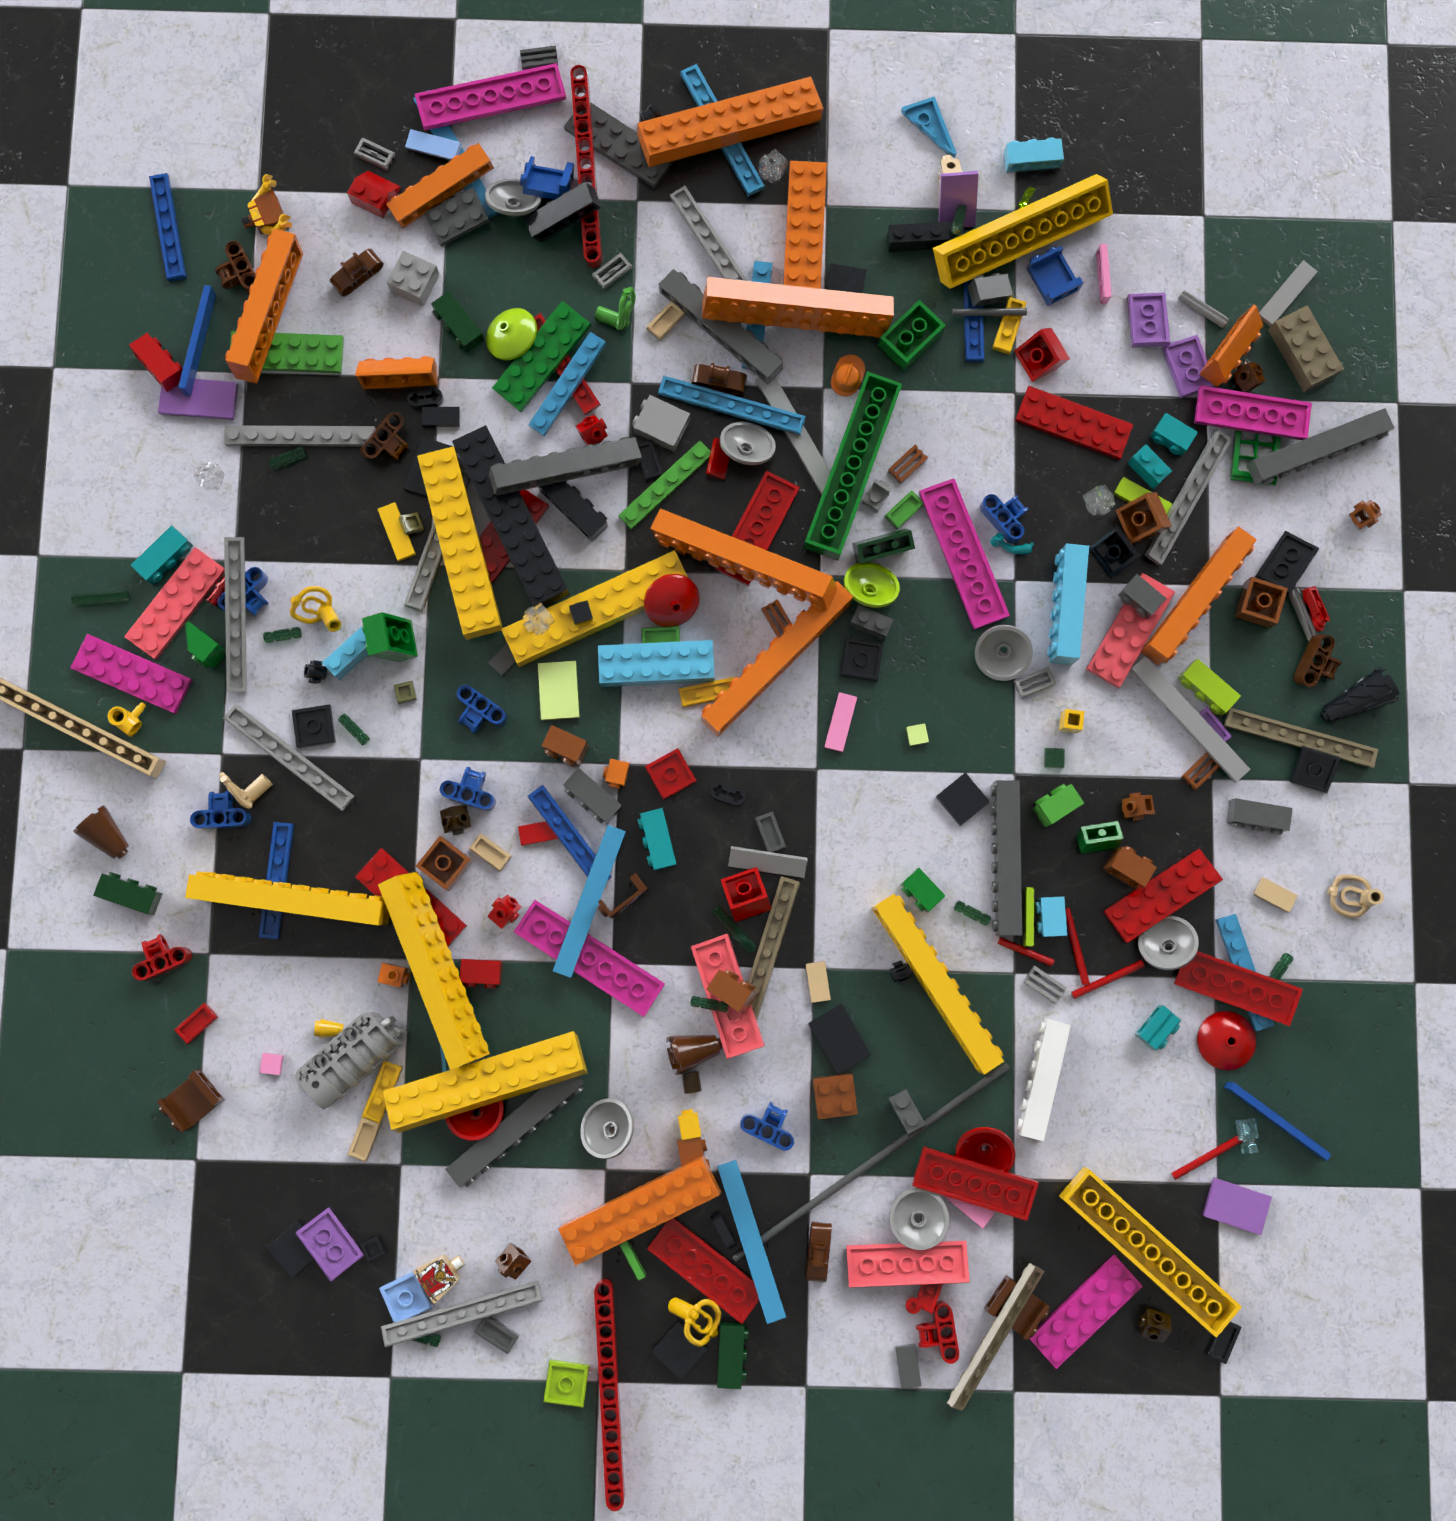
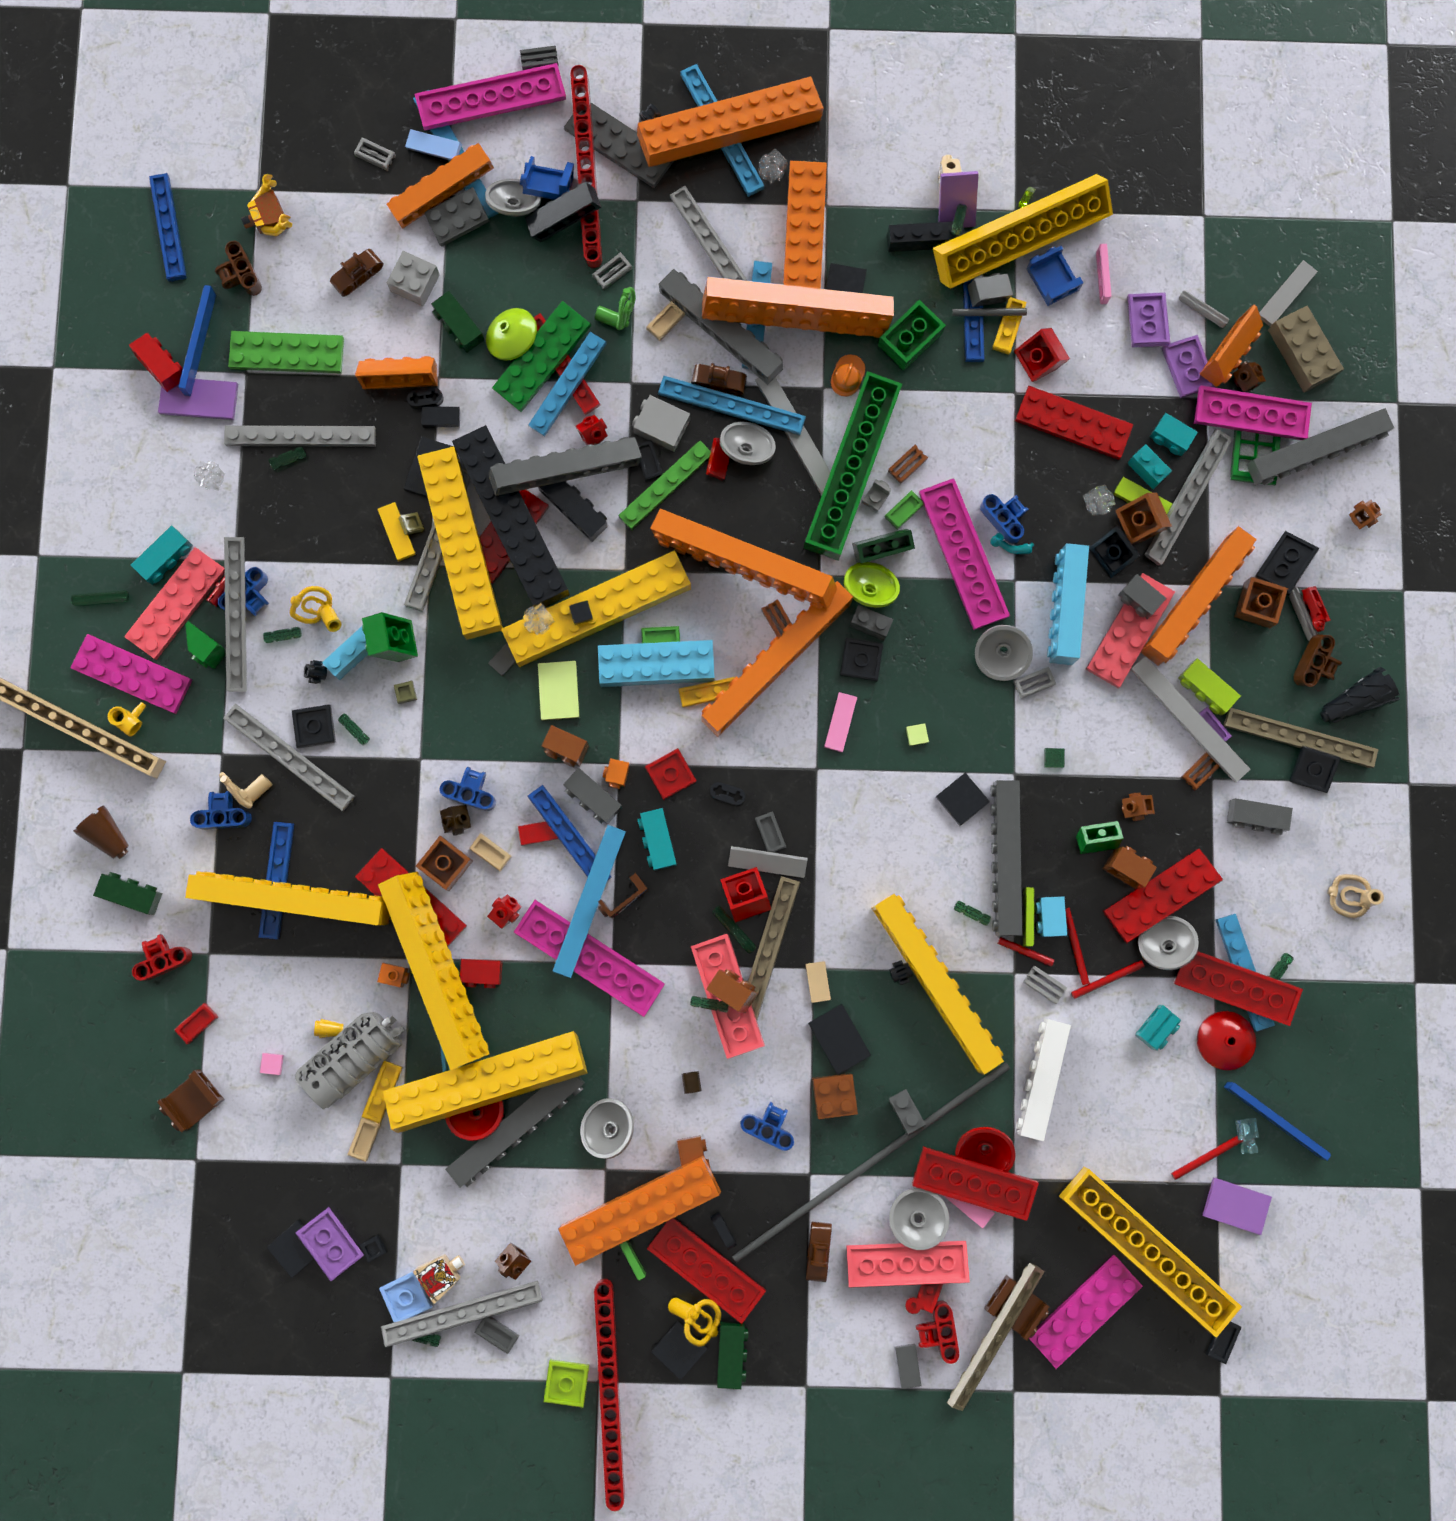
(264, 306): orange brick -> none
(372, 193): red slope -> none
(391, 442): reddish brown piece -> none
(475, 715): blue piece -> none
(666, 593): red dish -> none
(689, 1124): yellow brick -> none
(691, 1051): reddish brown cone -> none
(751, 1242): dark azure tile -> none
(764, 515): red plate -> none
(922, 890): green brick -> none
(929, 120): dark azure wing -> none
(1033, 155): medium azure brick -> none
(1054, 807): bright green brick -> none
(1071, 721): yellow brick -> none
(1155, 1325): dark brown brick -> none
(1275, 895): tan tile -> none

